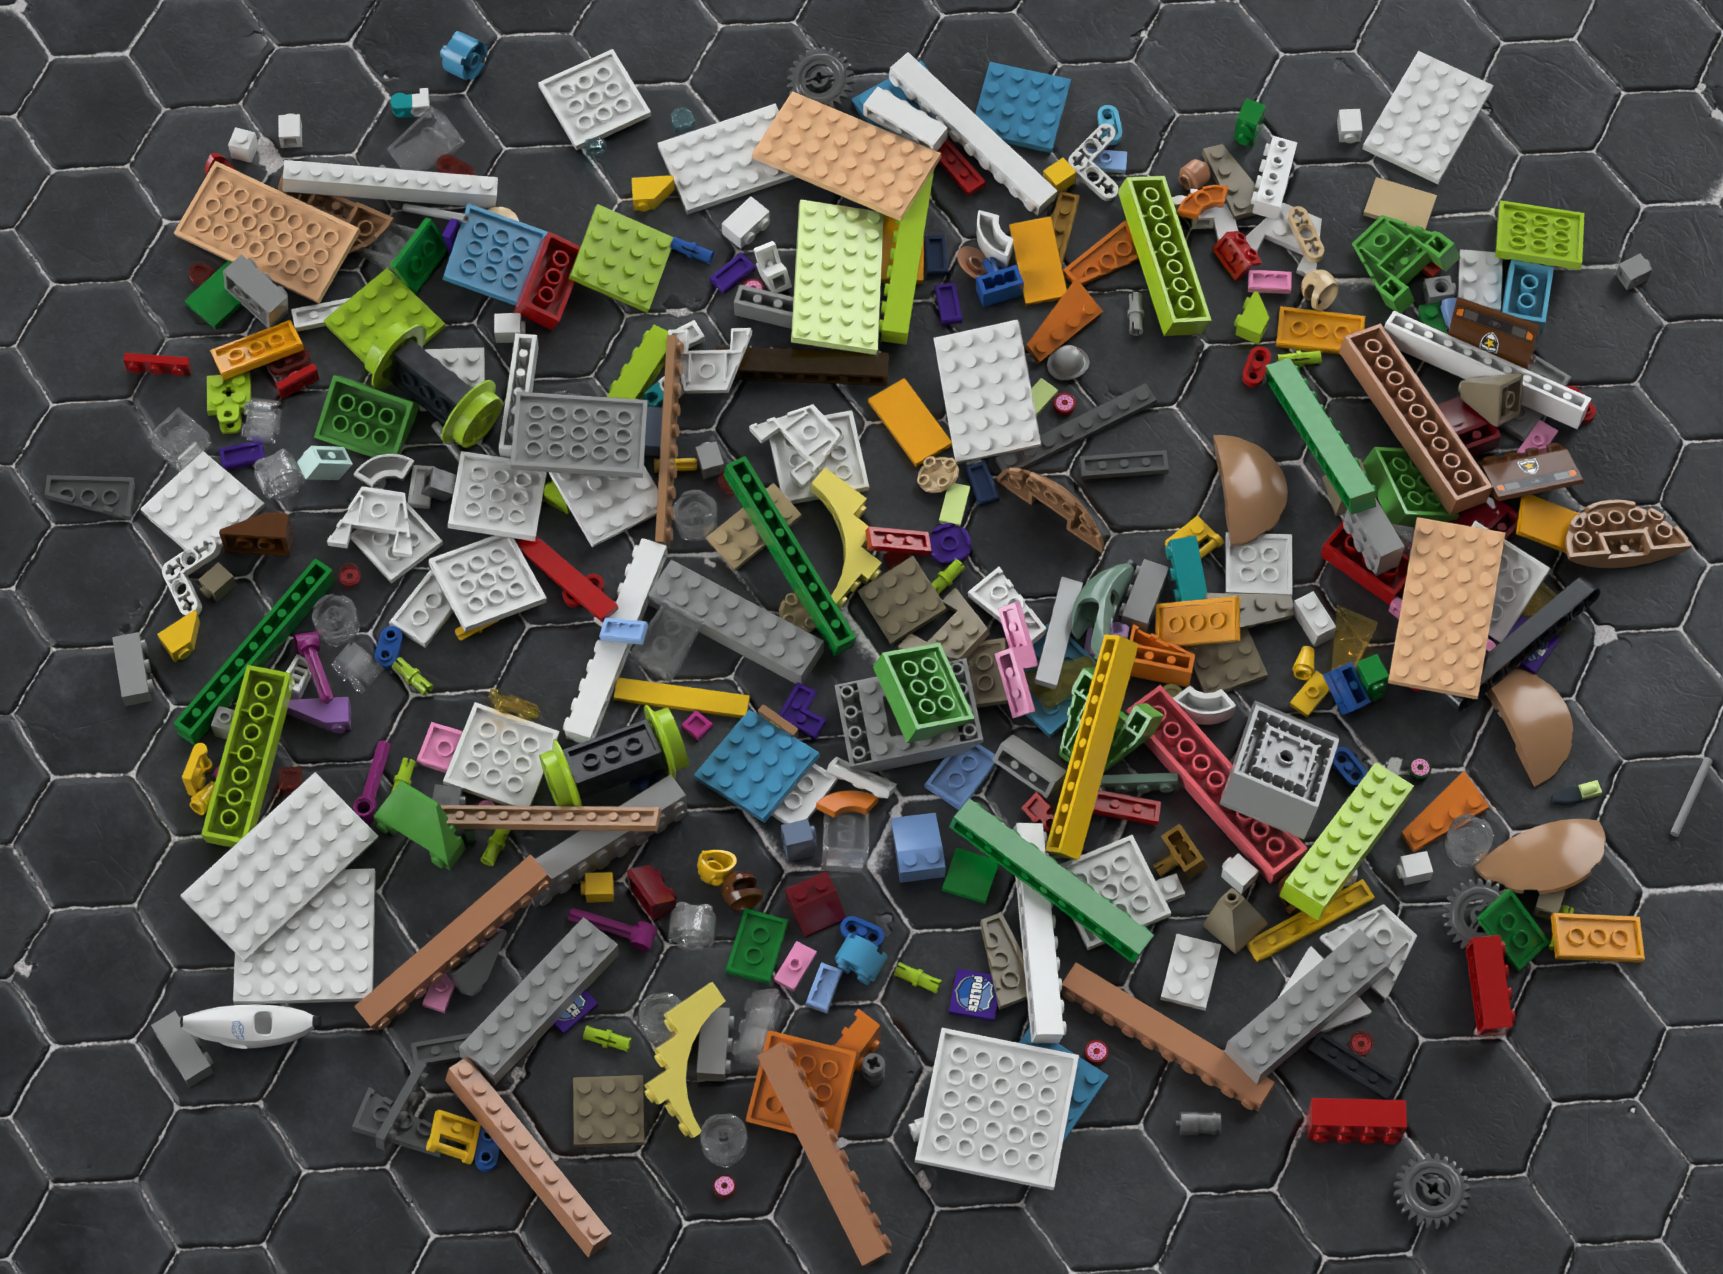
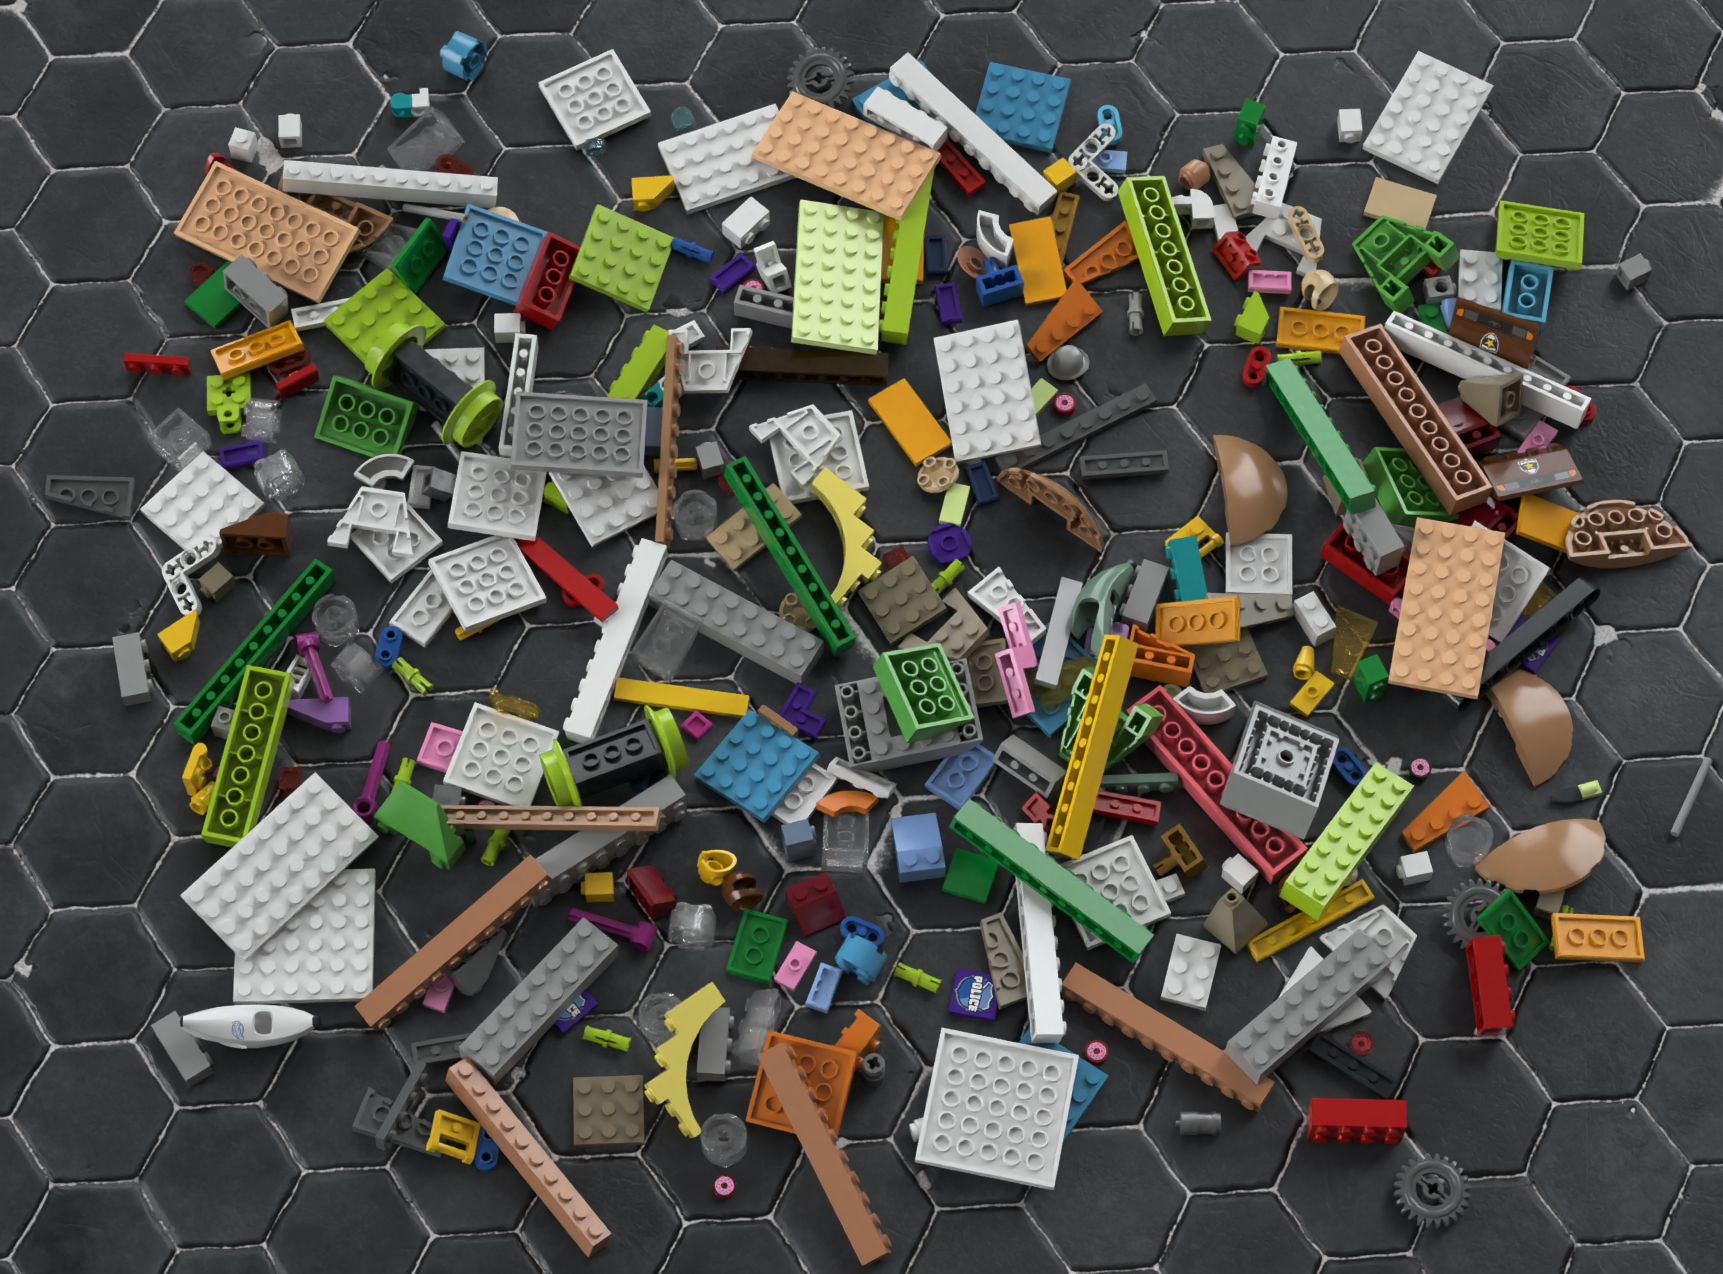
(324, 463): light aqua brick -> none
(349, 574): clear red tile -> none
(623, 631): light blue plate -> none
(898, 540): plate -> none
(1201, 200): orange tile -> none
(1346, 688): blue brick -> none

